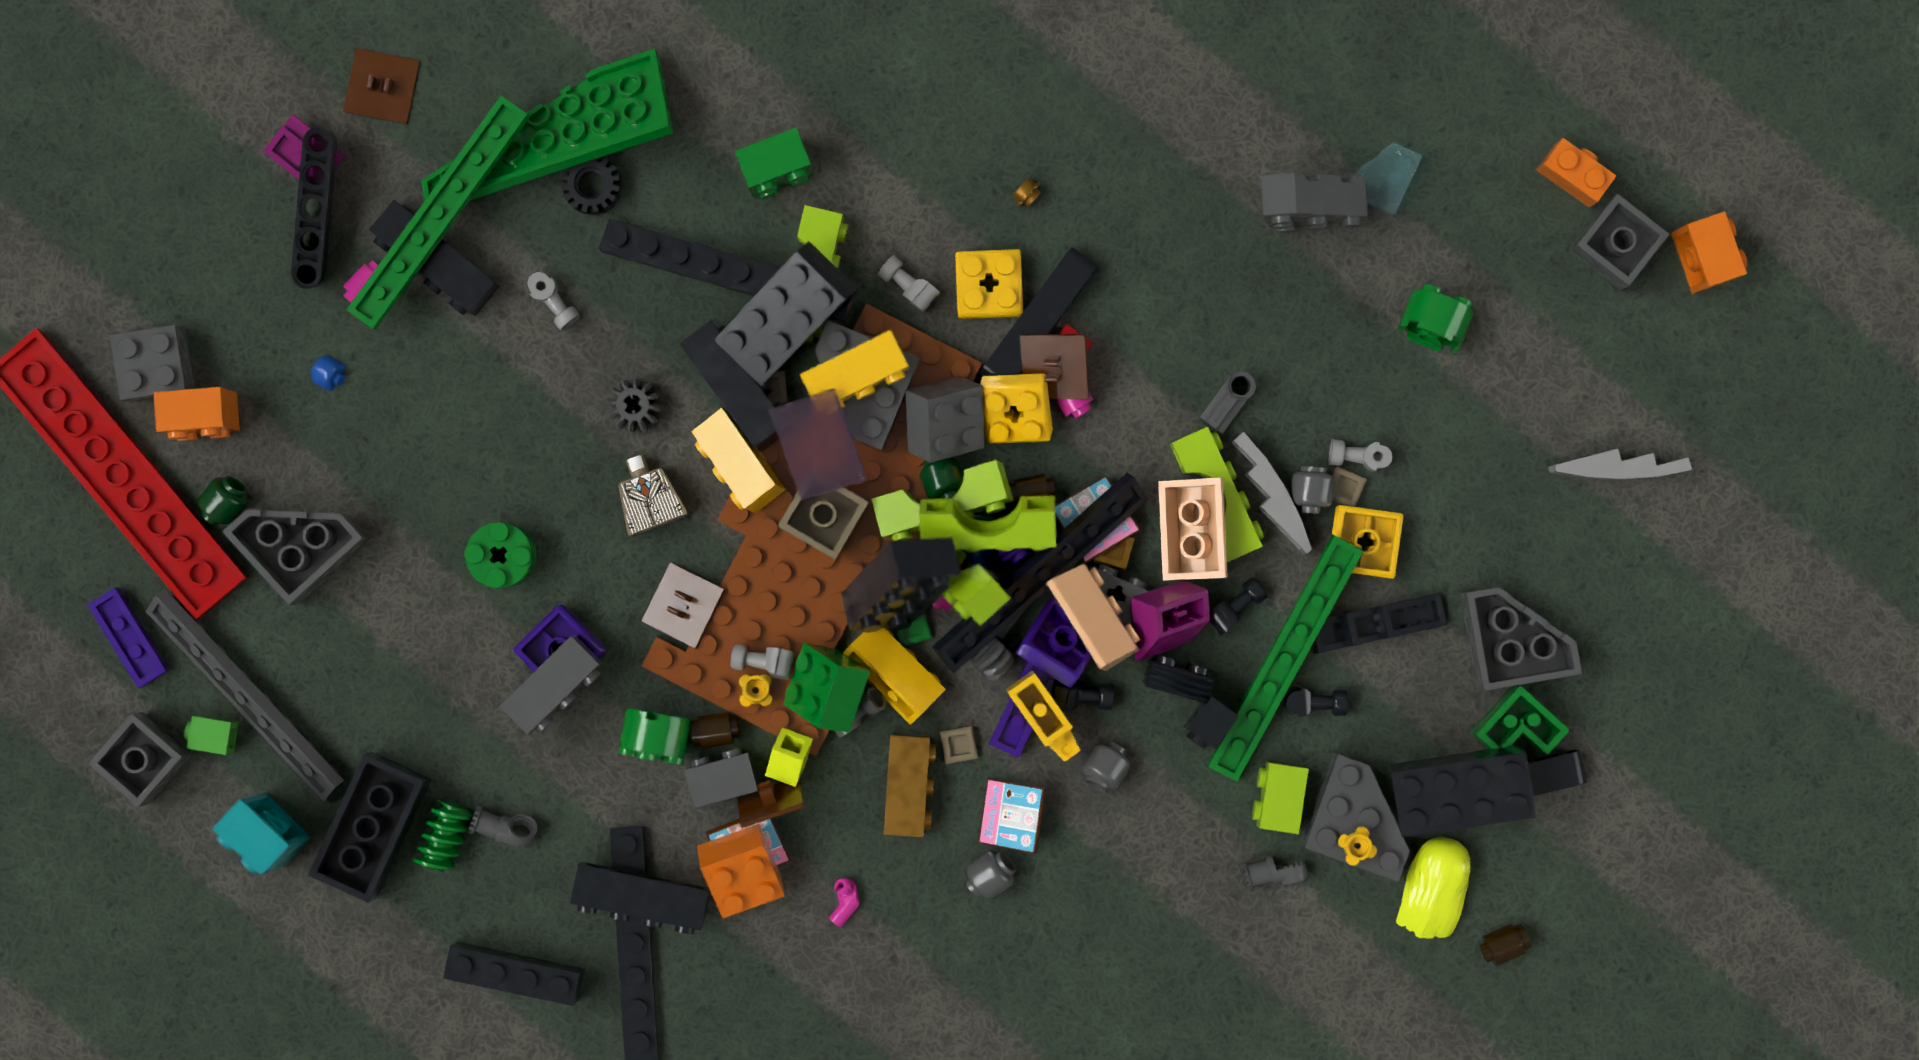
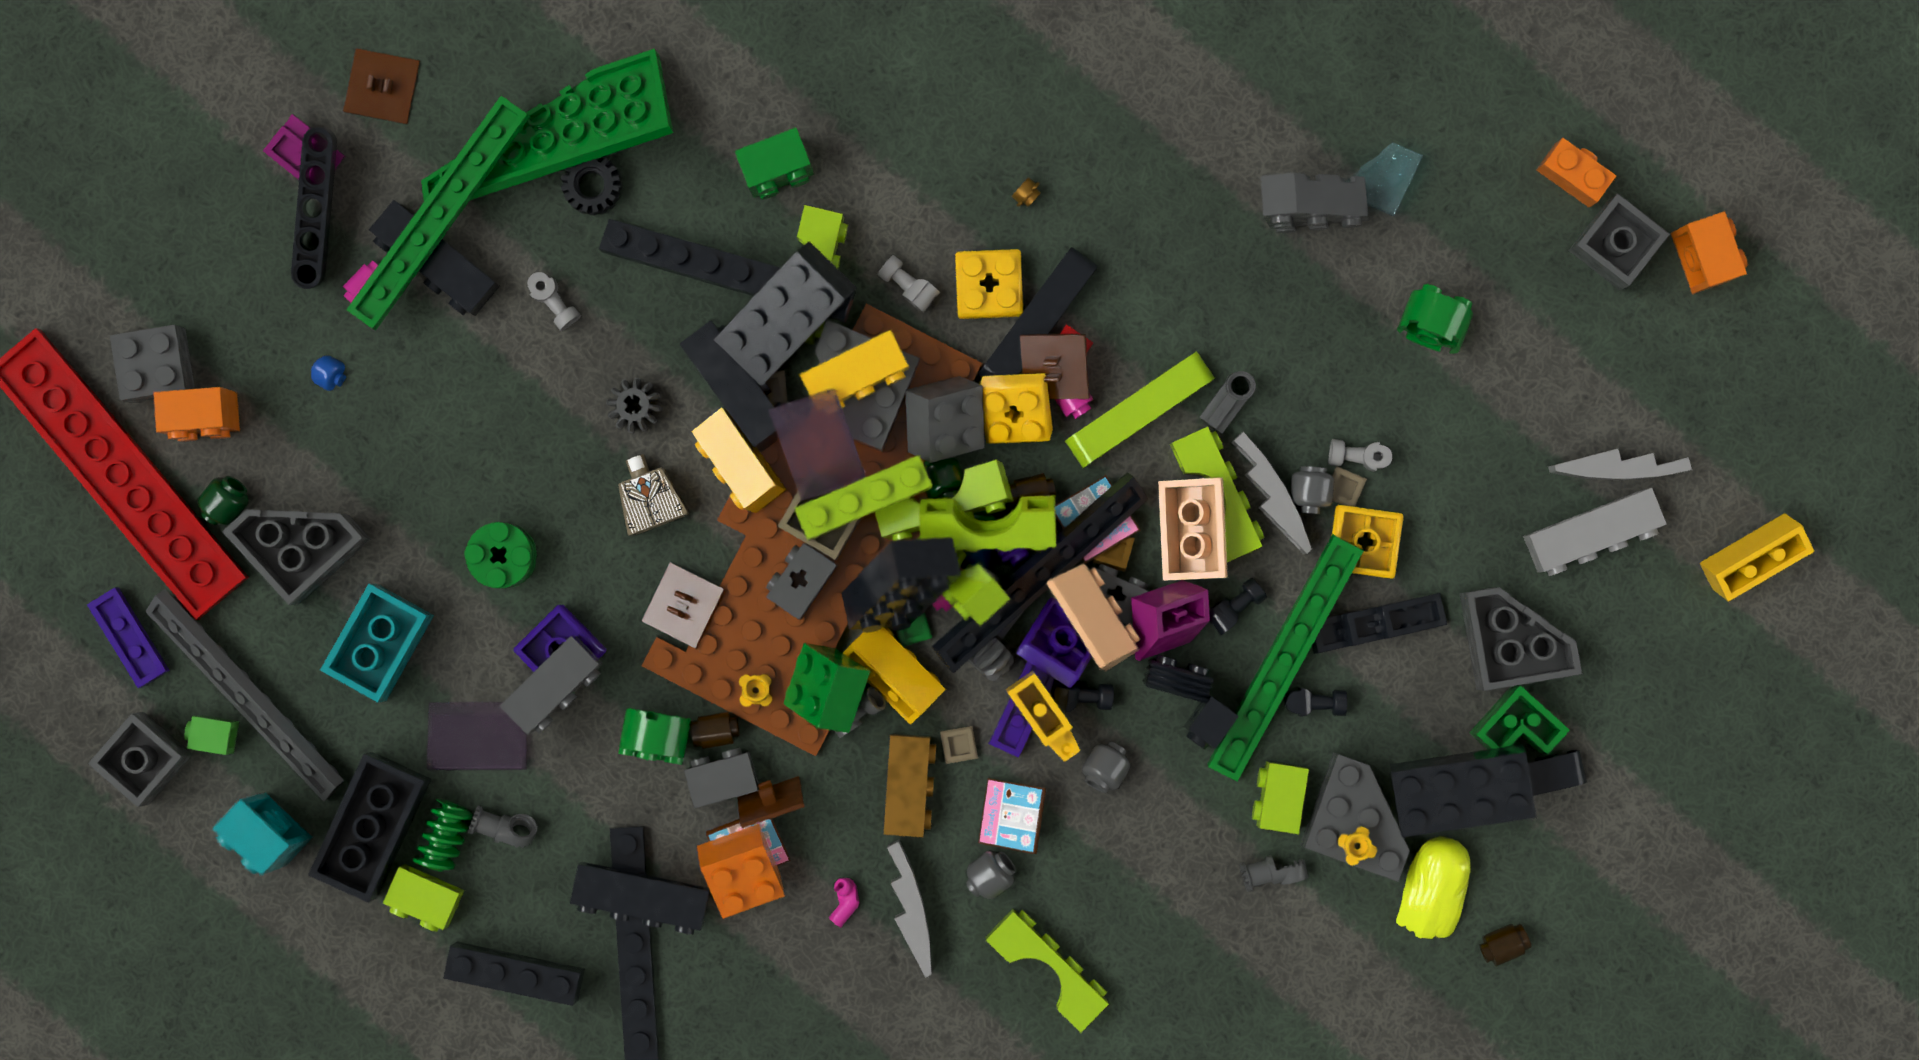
(377, 642): none -> teal brick
(423, 898): none -> lime brick
(474, 738): none -> clear purple piece
(775, 660): light grey leg -> none
(788, 757): neon yellow brick -> none
(799, 599): none -> dark grey brick
(863, 498): none -> lime arch
(913, 920): none -> light grey slope
(1017, 939): none -> lime arch
(1139, 409): none -> lime beam
(1595, 530): none -> light grey brick
(1756, 557): none -> yellow brick

